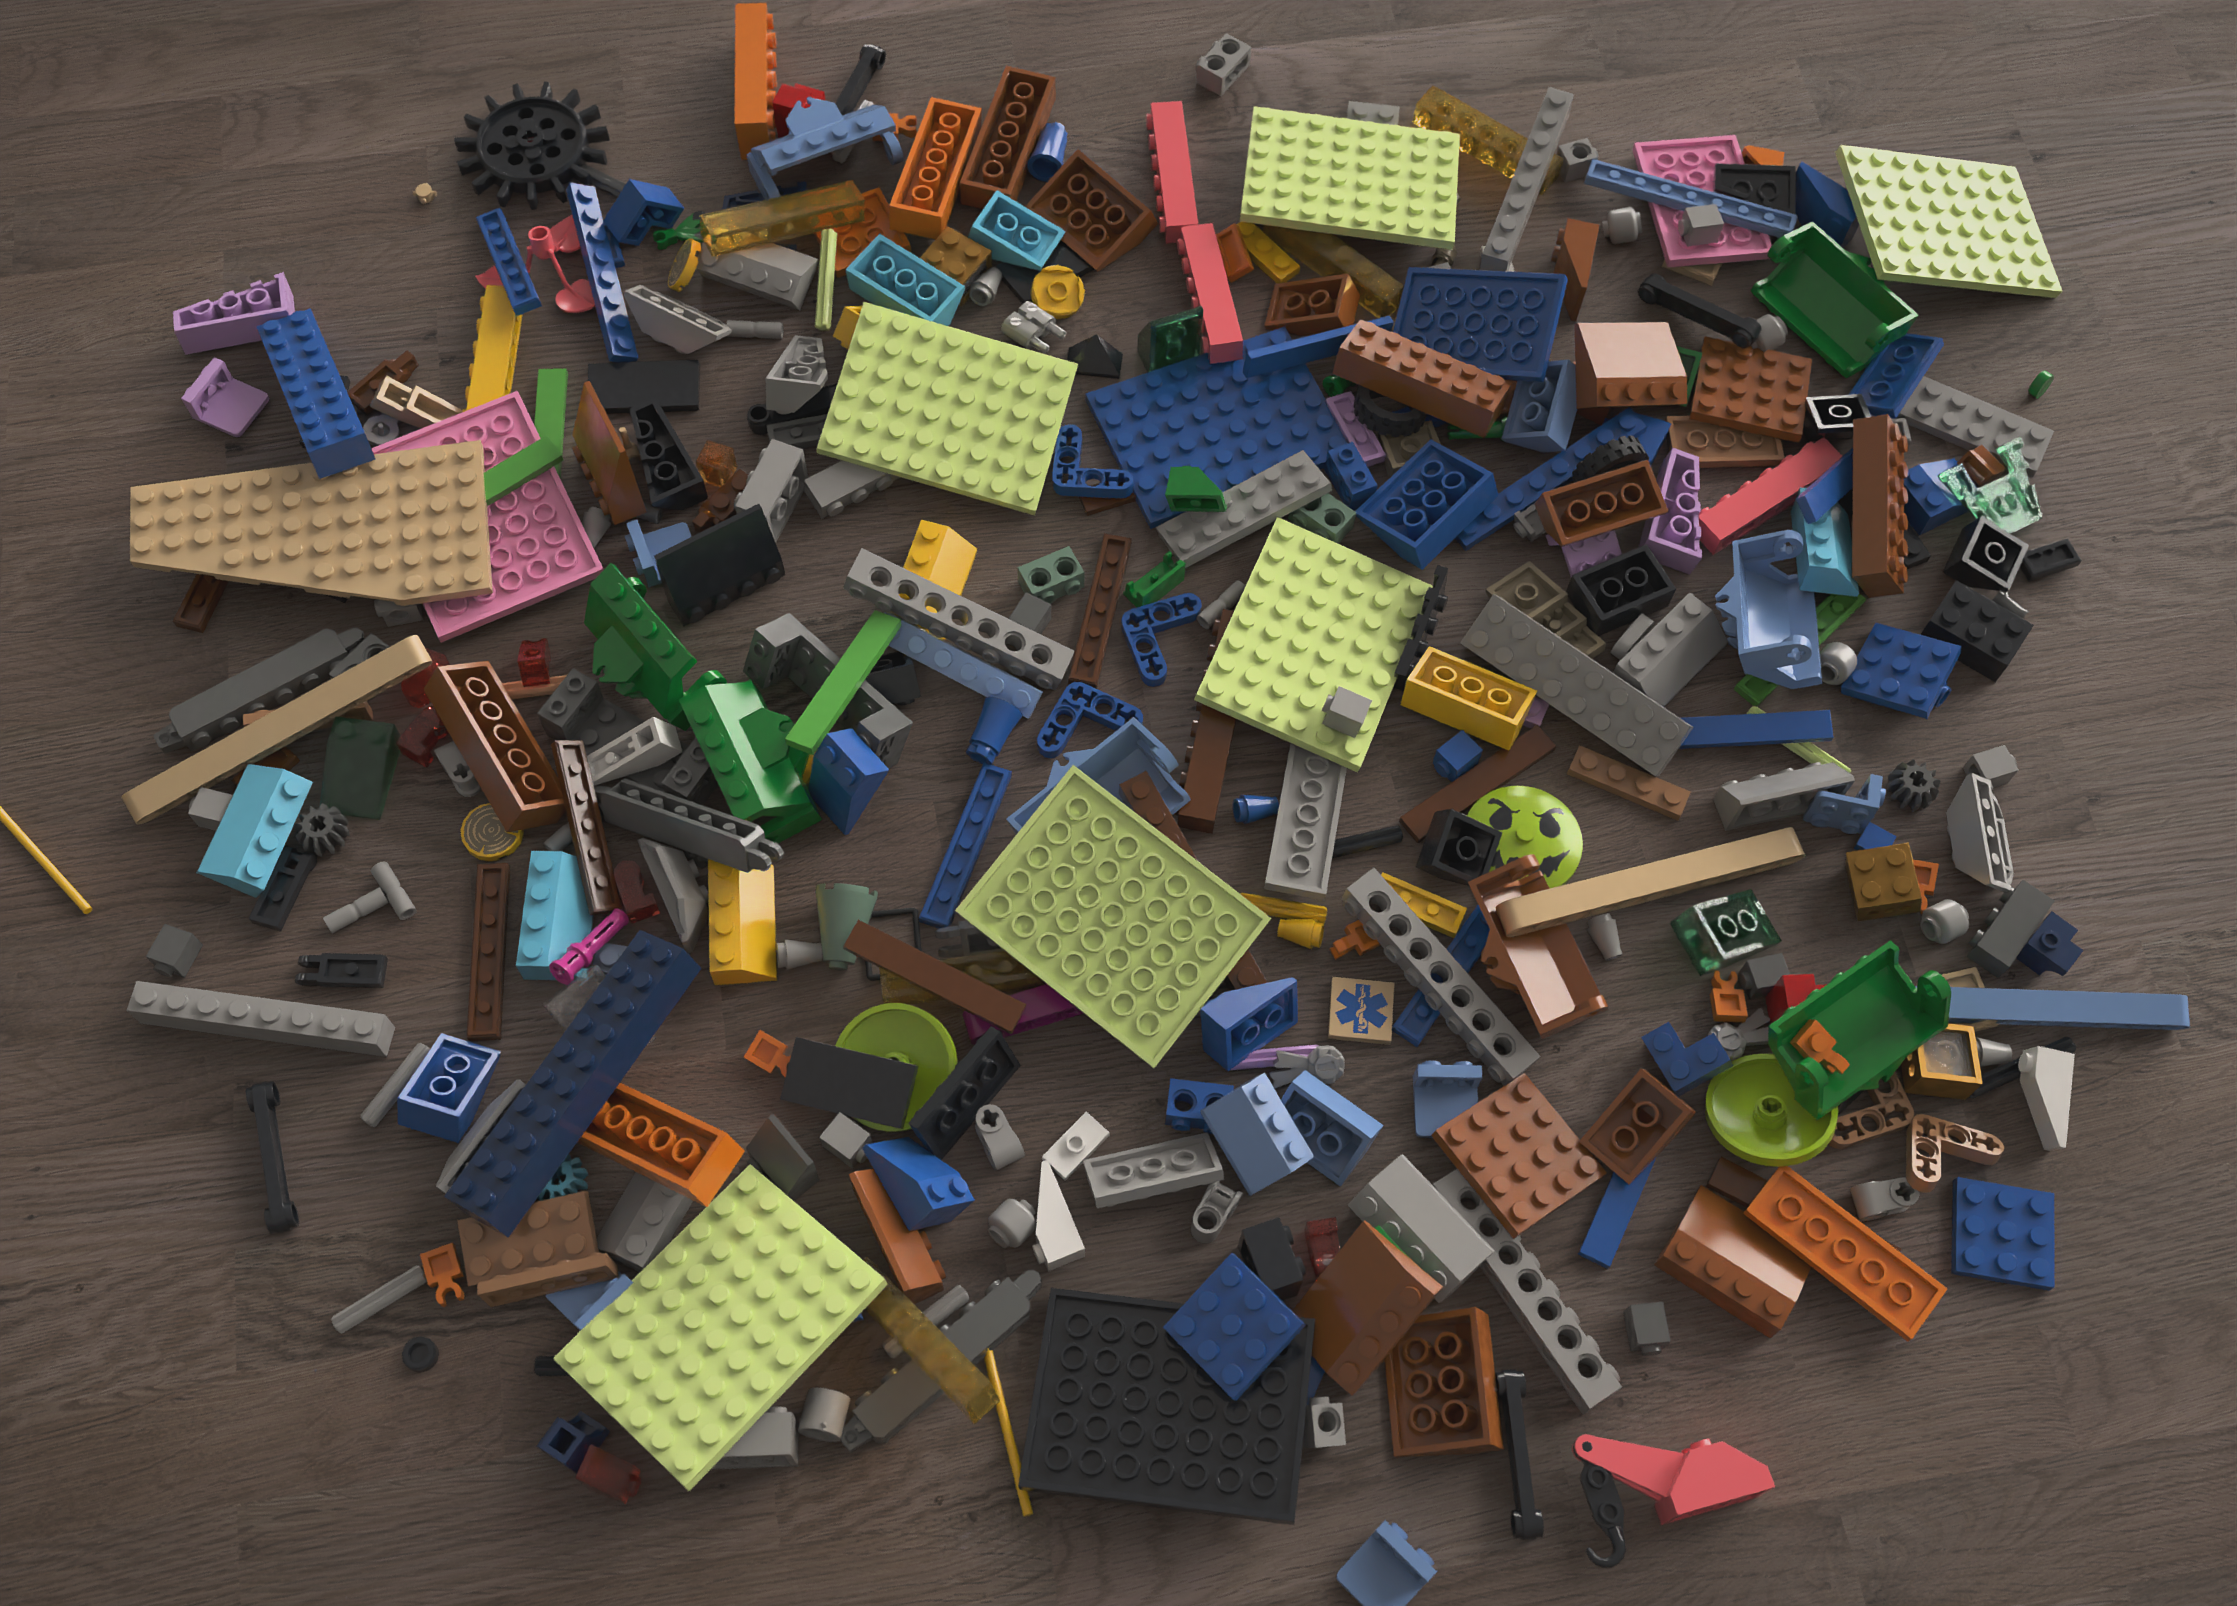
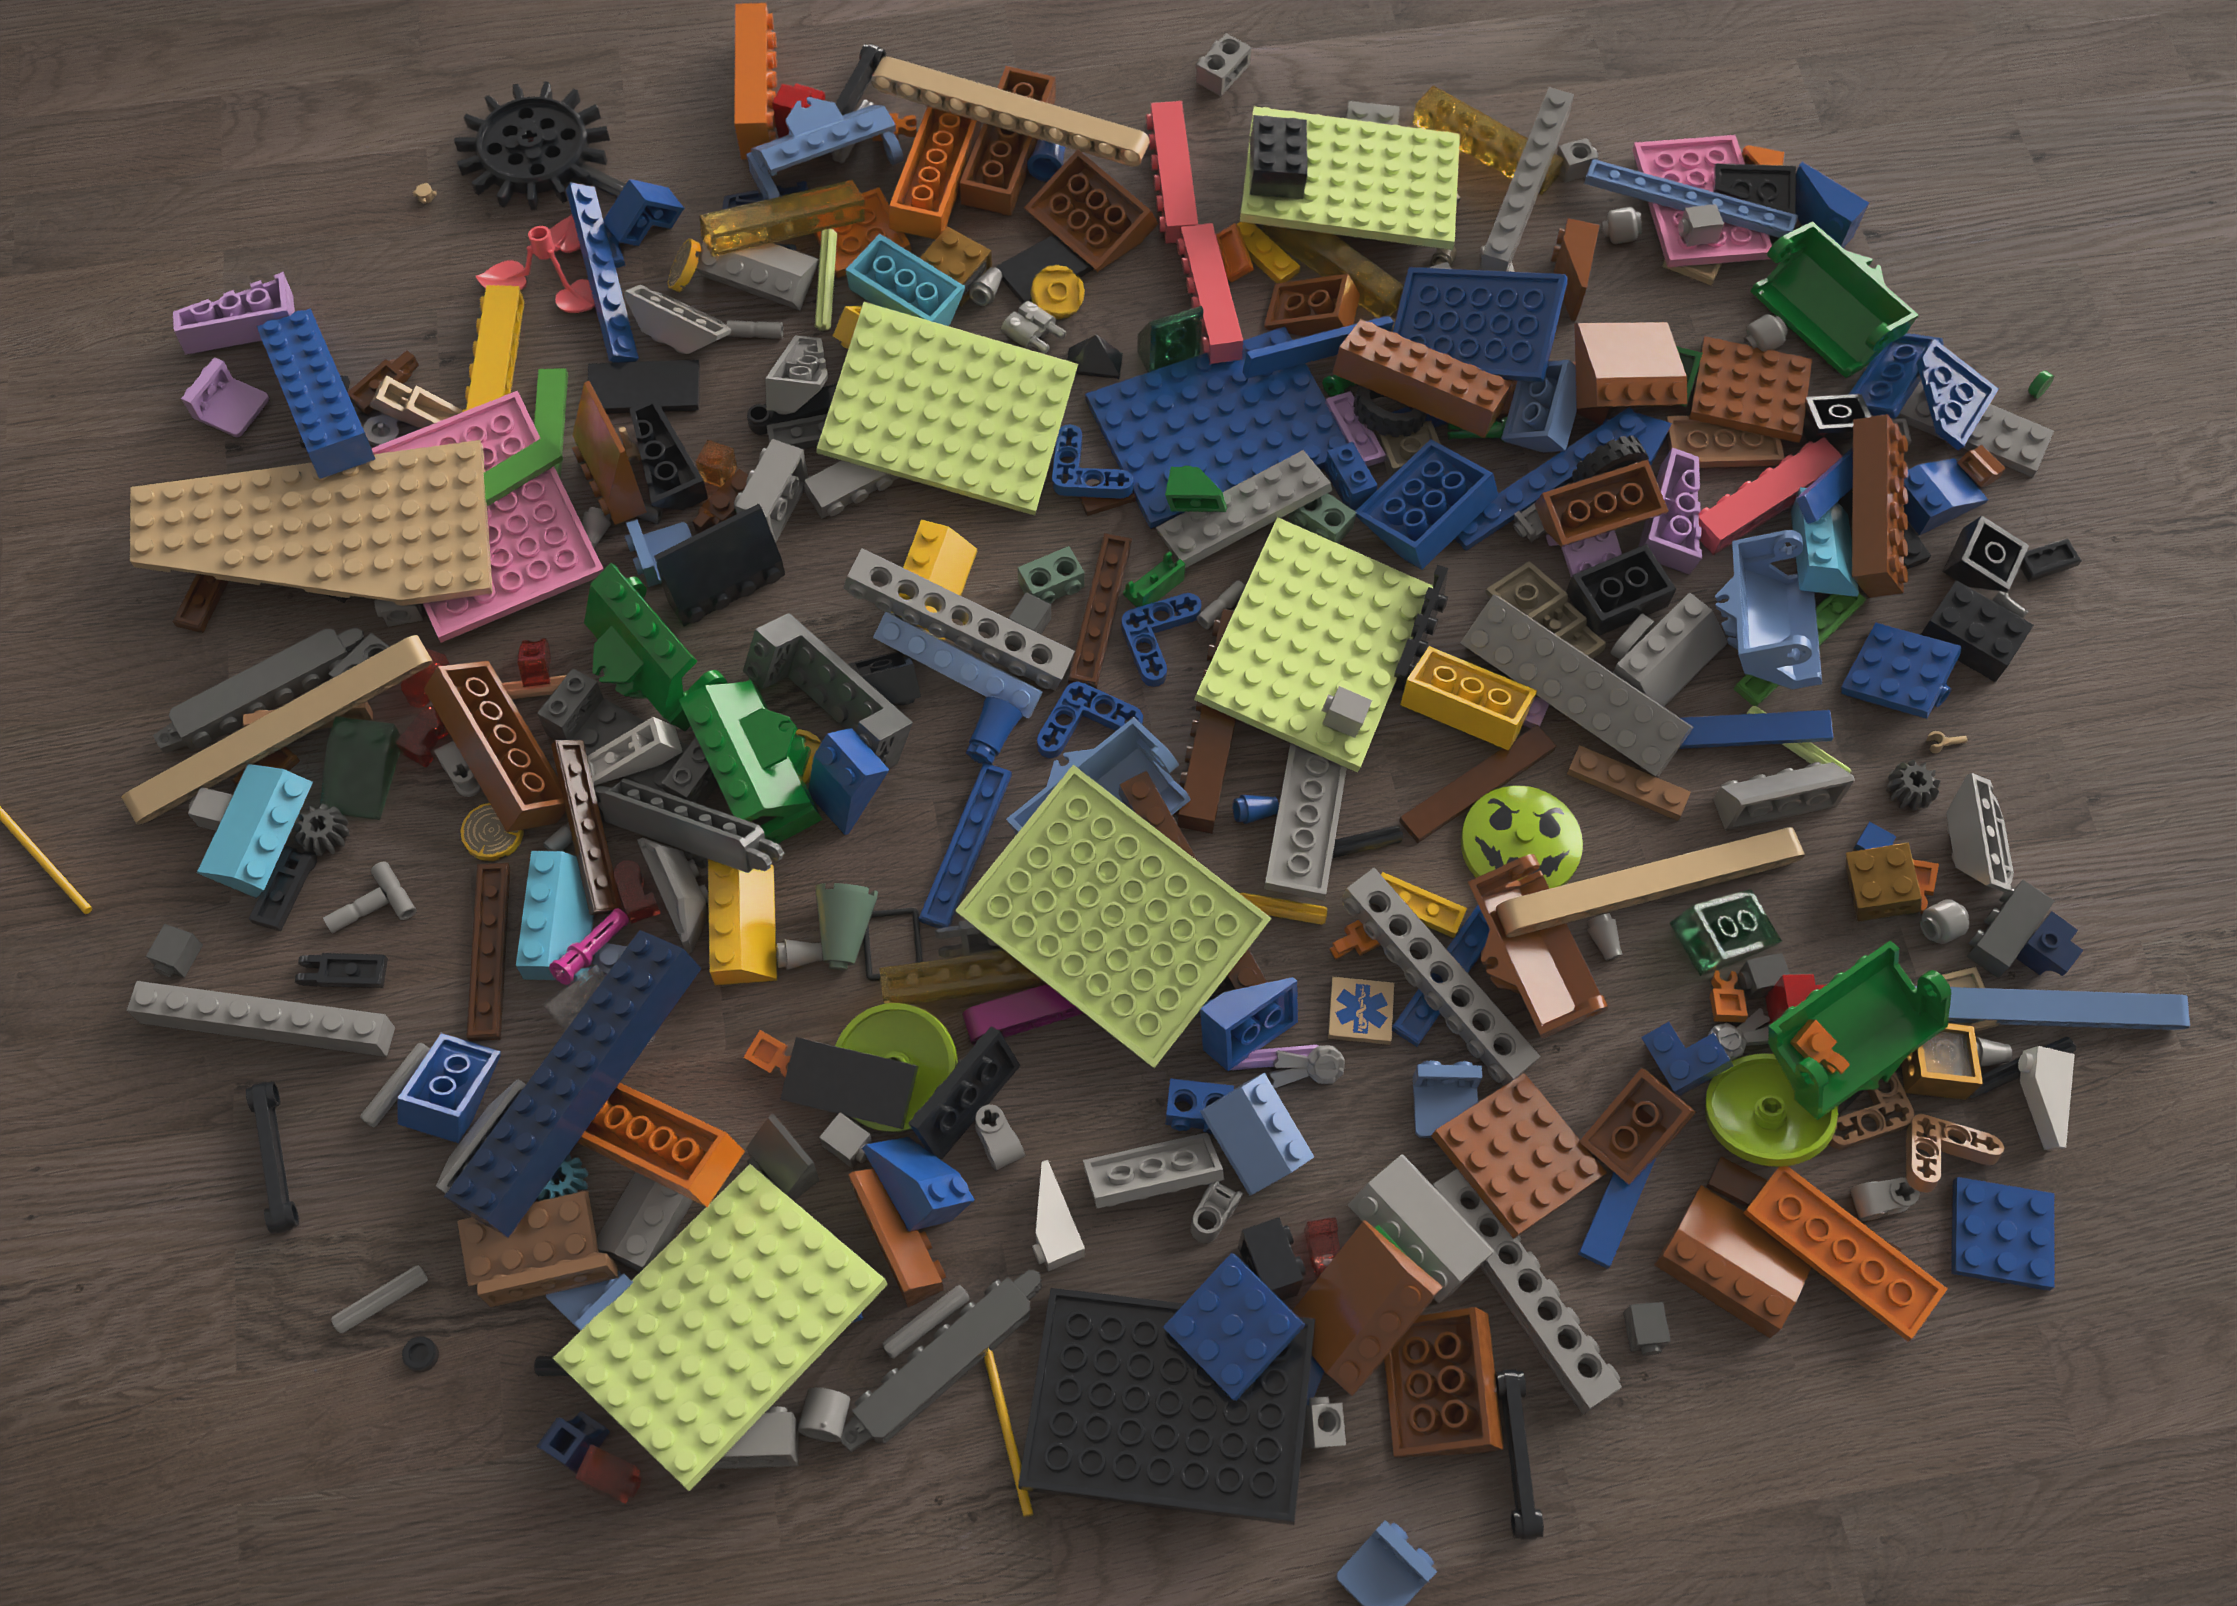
(442, 1269): orange plate -> none
(508, 262): blue tile -> none
(684, 231): green piece -> none
(843, 682): bright green tile -> none
(932, 1350): clear yellow brick -> none
(935, 976): reddish brown tile -> none
(1010, 111): none -> tan beam
(1012, 1223): light grey head -> none
(1015, 233): medium azure slope -> none
(1075, 1145): white plate -> none
(1278, 157): none -> black brick
(1302, 932): yellow cone -> none
(1330, 1126): medium blue slope -> none
(1457, 756): blue brick -> none
(1458, 847): black slope -> none
(1681, 1483): coral slope -> none
(1741, 330): black piece -> none
(1837, 663): light grey head -> none
(1847, 812): medium blue bracket -> none
(1943, 741): none -> tan hand
(1947, 222): yellowish green plate -> none
(1953, 393): none -> plate
(1993, 765): light grey brick -> none
(2006, 501): clear green wing -> none

